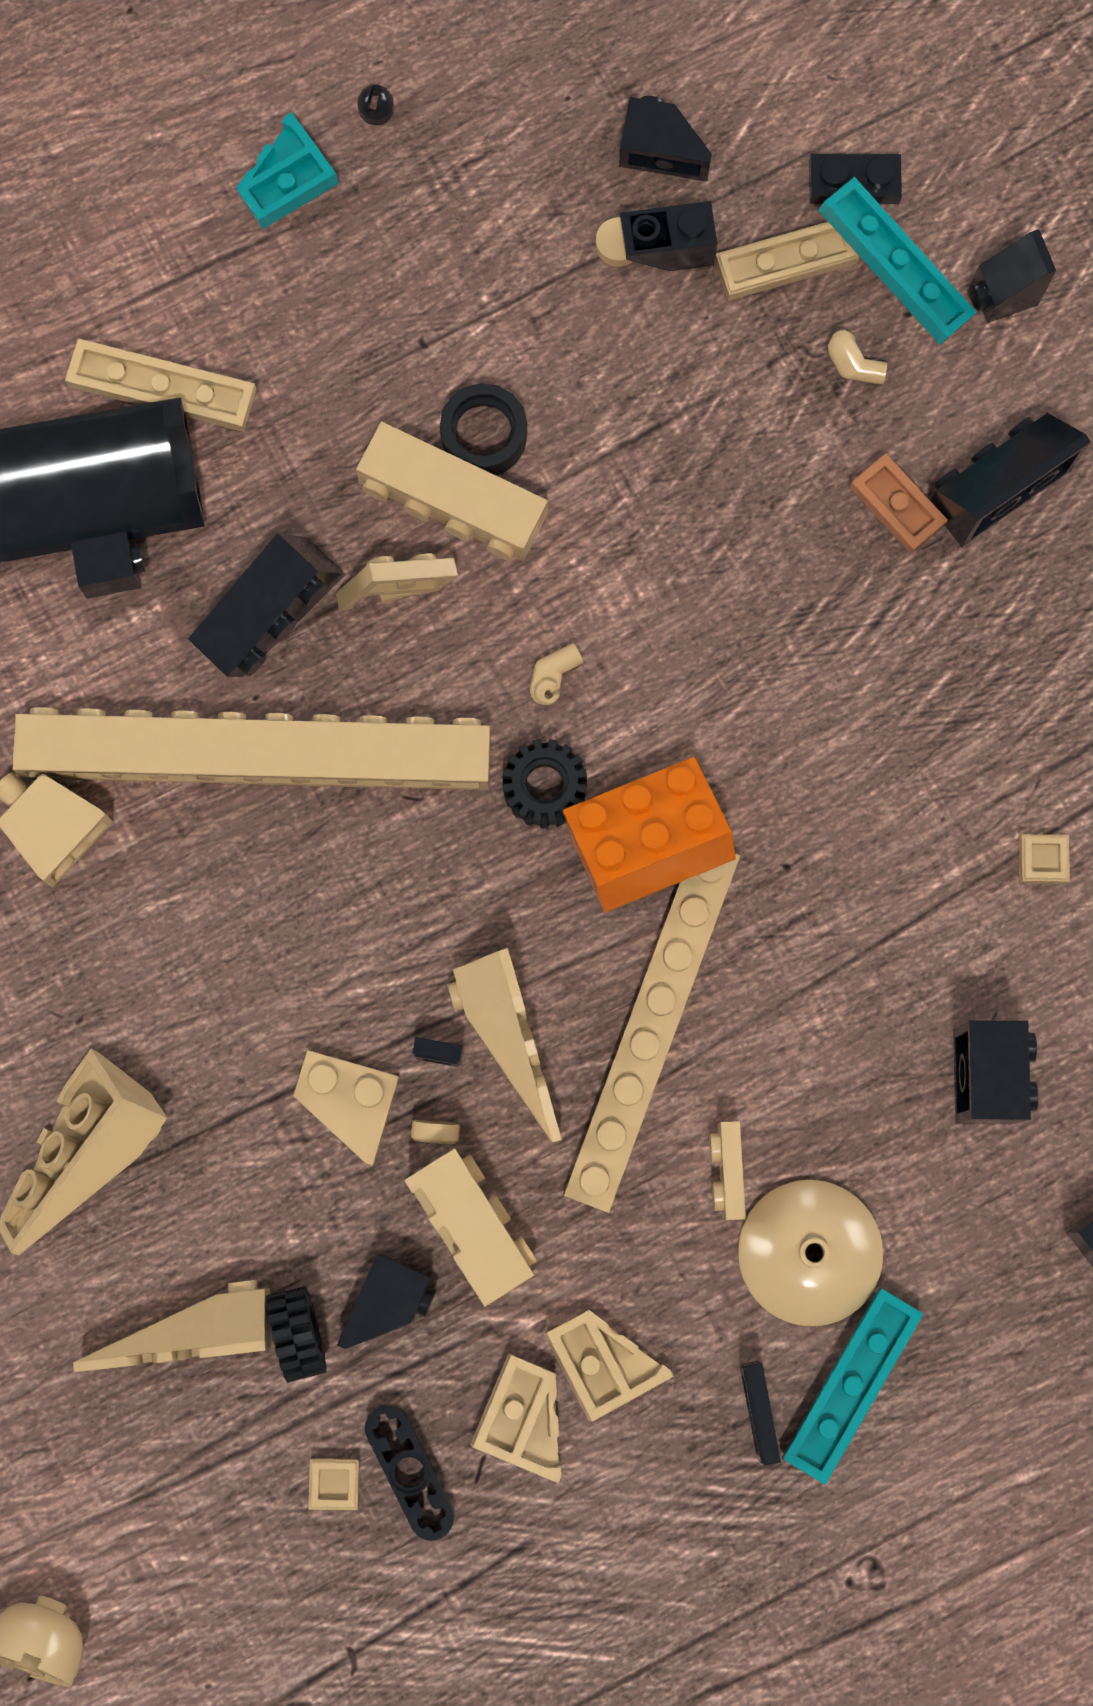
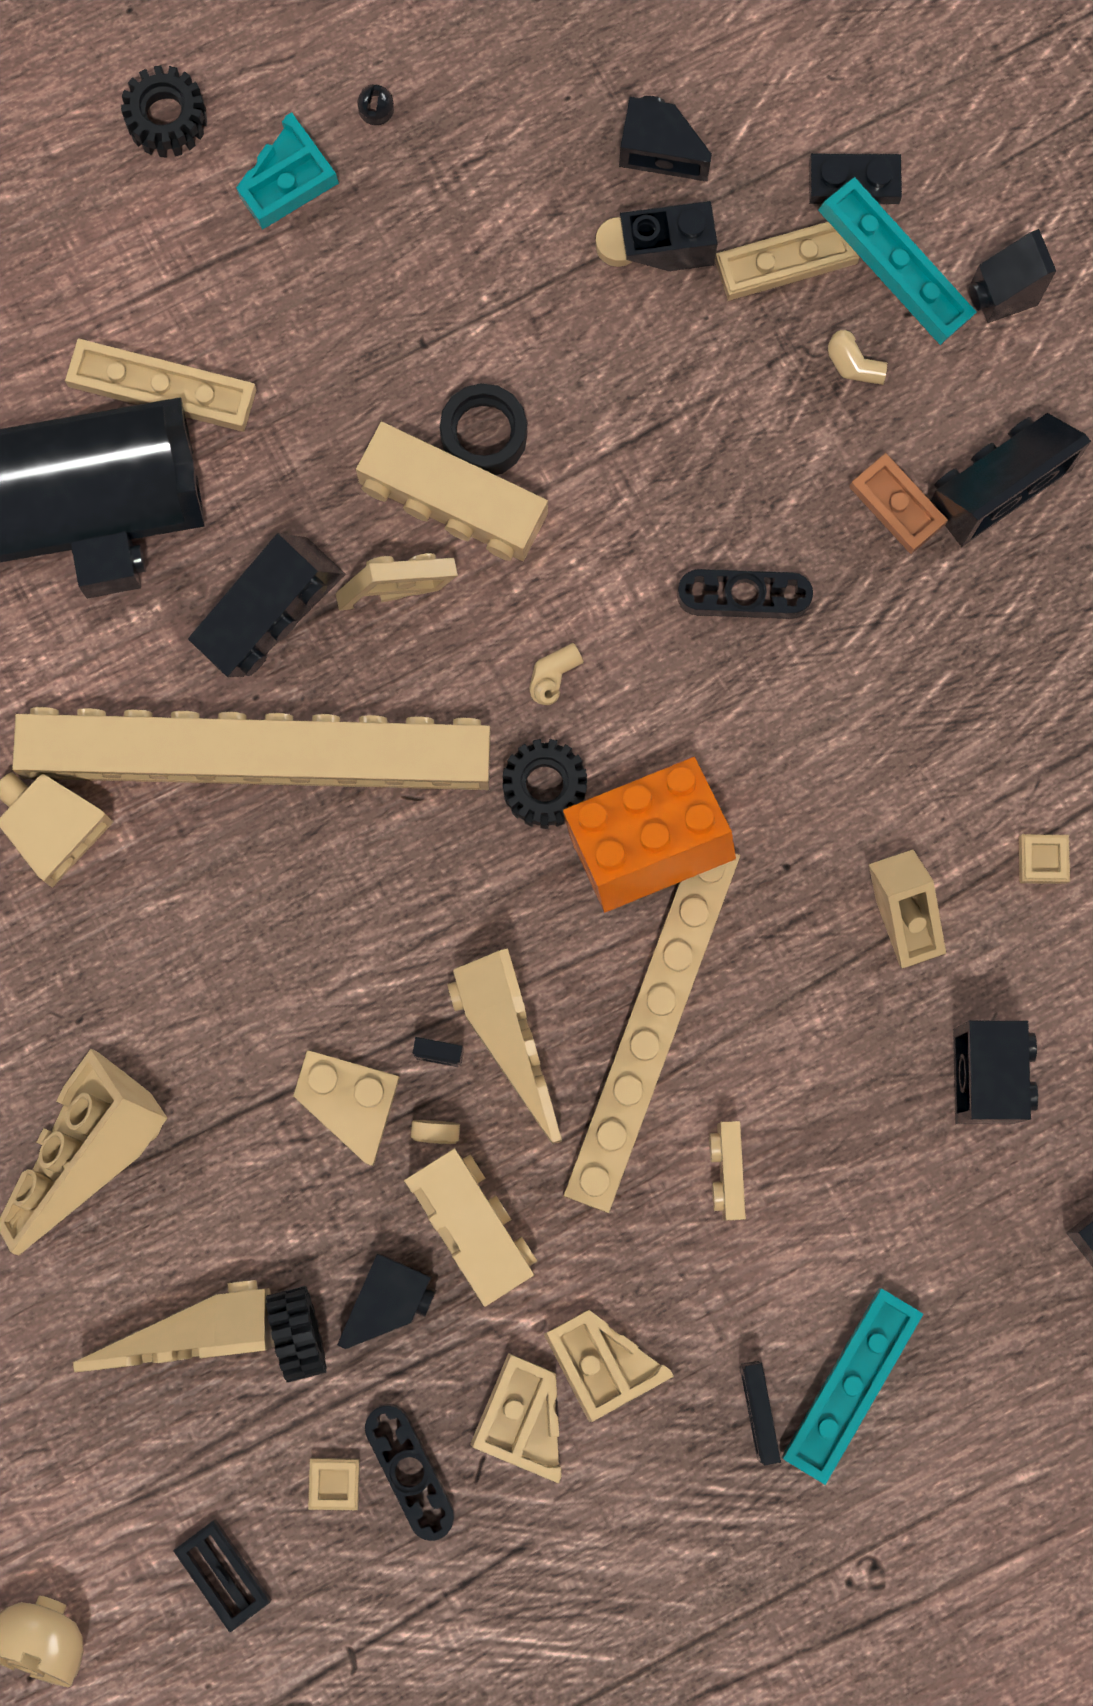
(160, 87): none -> black tyre
(240, 1566): none -> black tile
(711, 579): none -> black beam
(775, 1259): tan dish -> none
(908, 907): none -> tan slope

